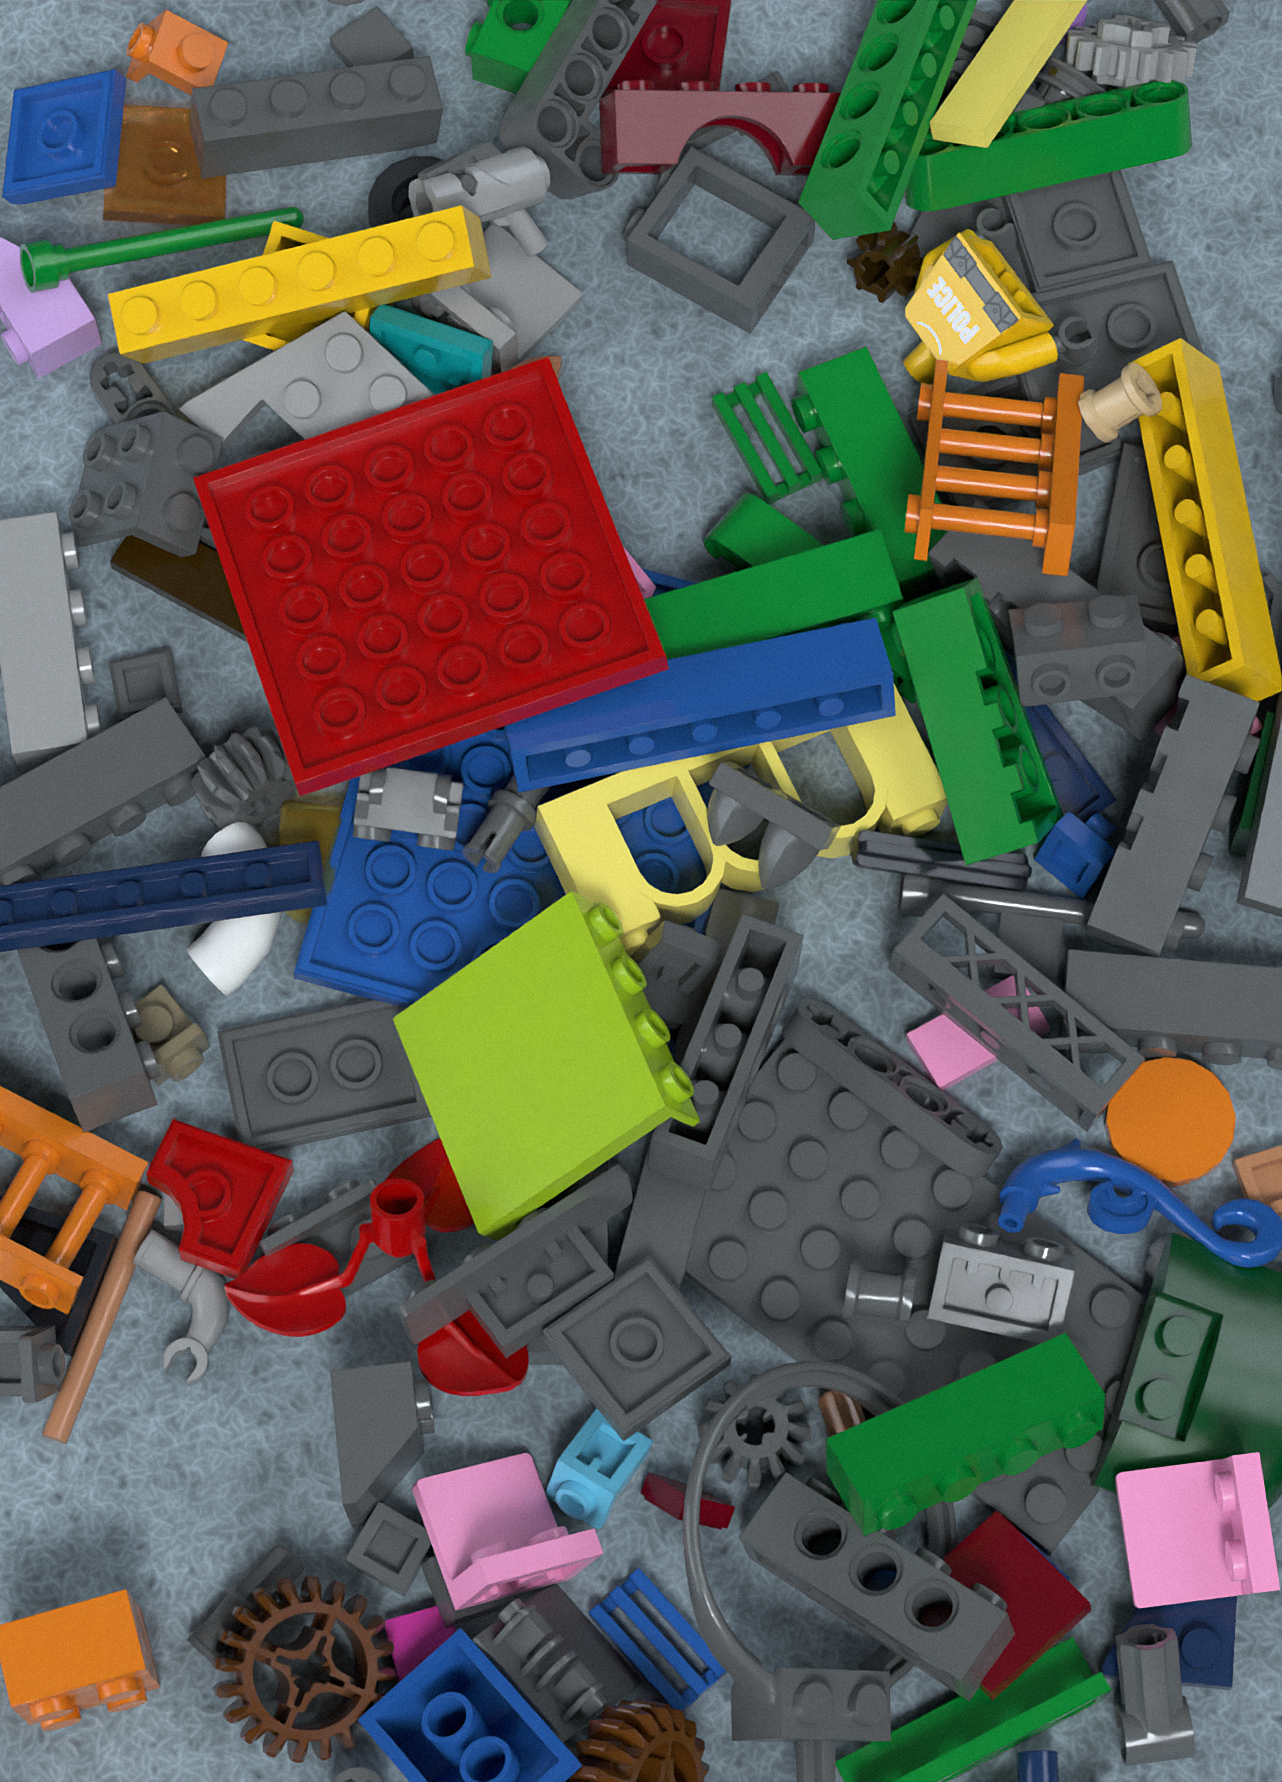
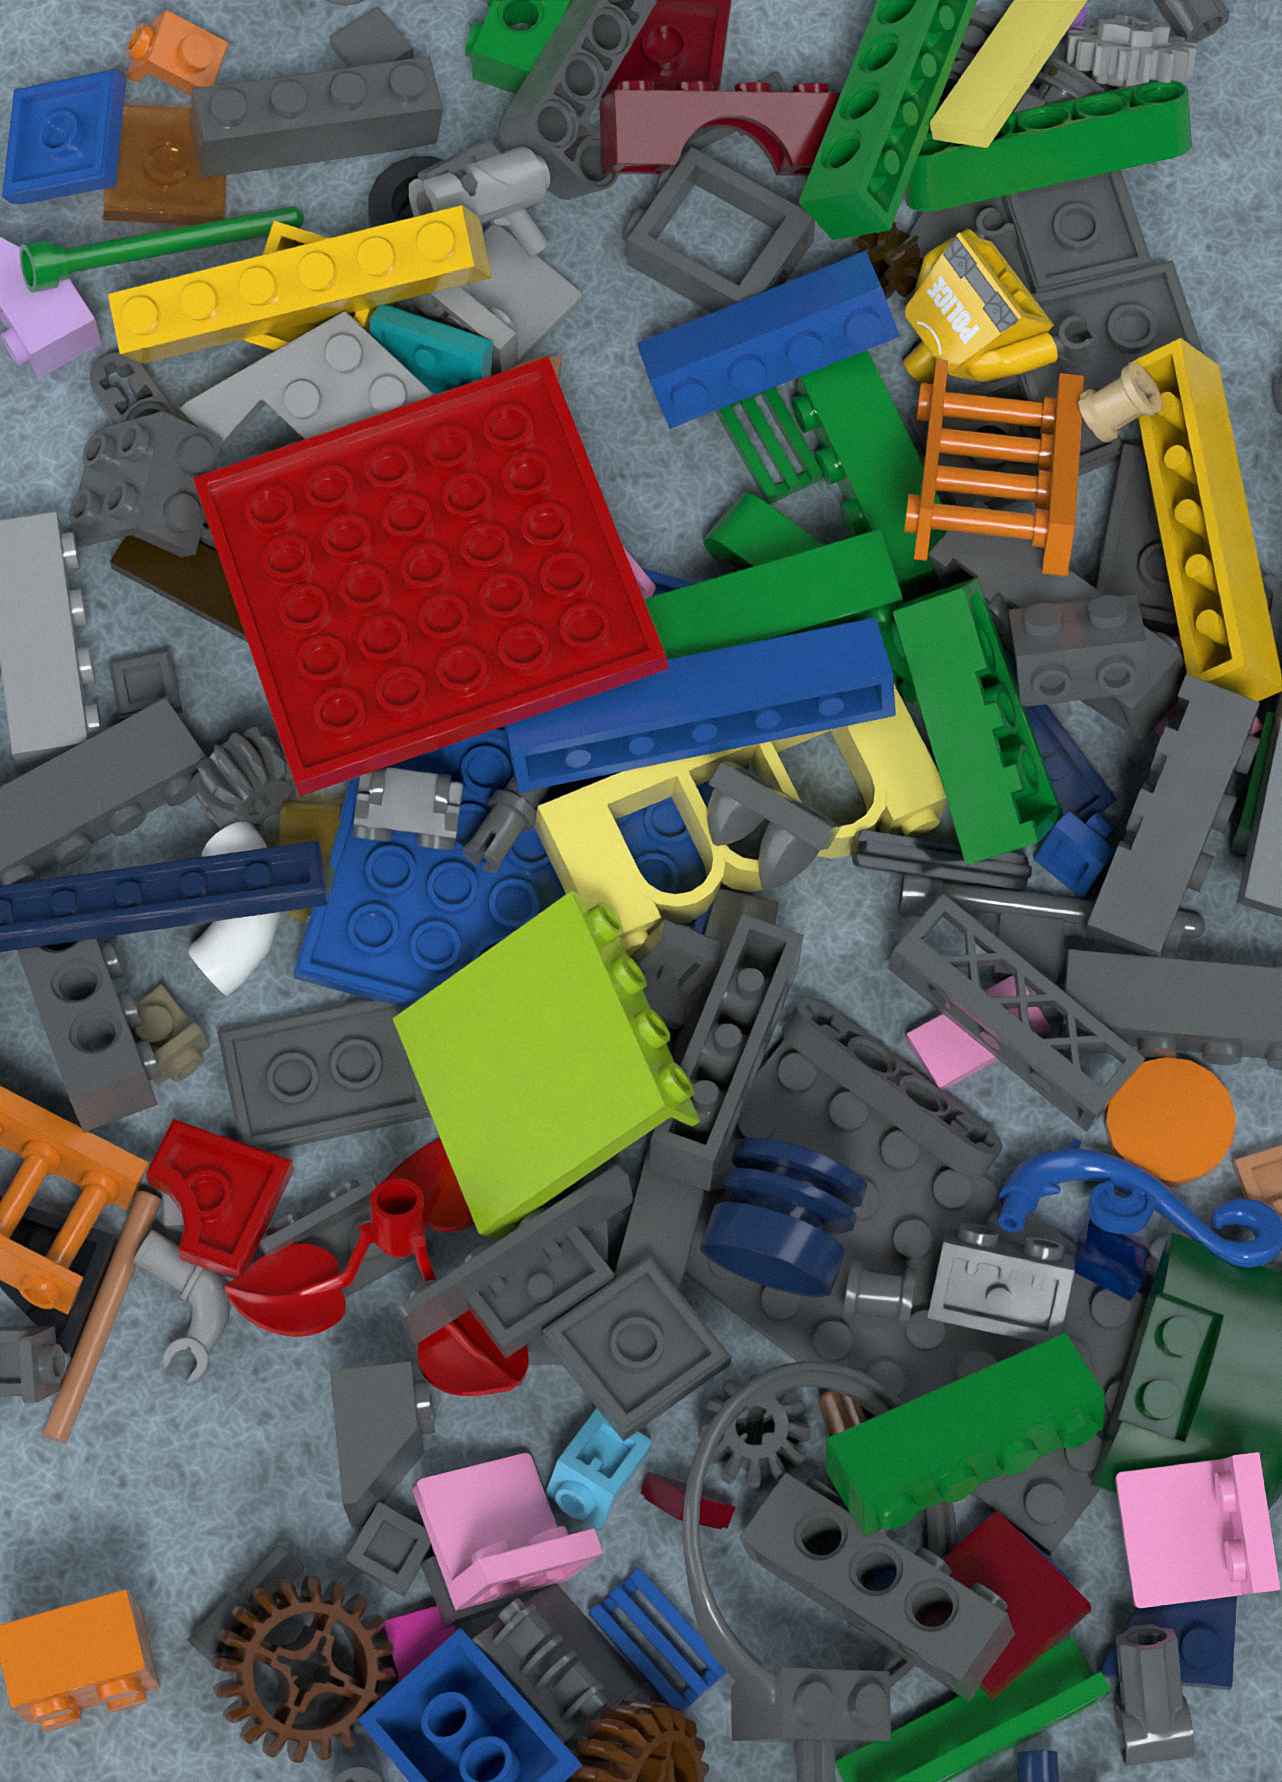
(768, 339): none -> blue brick
(784, 1215): none -> dark blue wheel
(1110, 1260): none -> clear blue tile

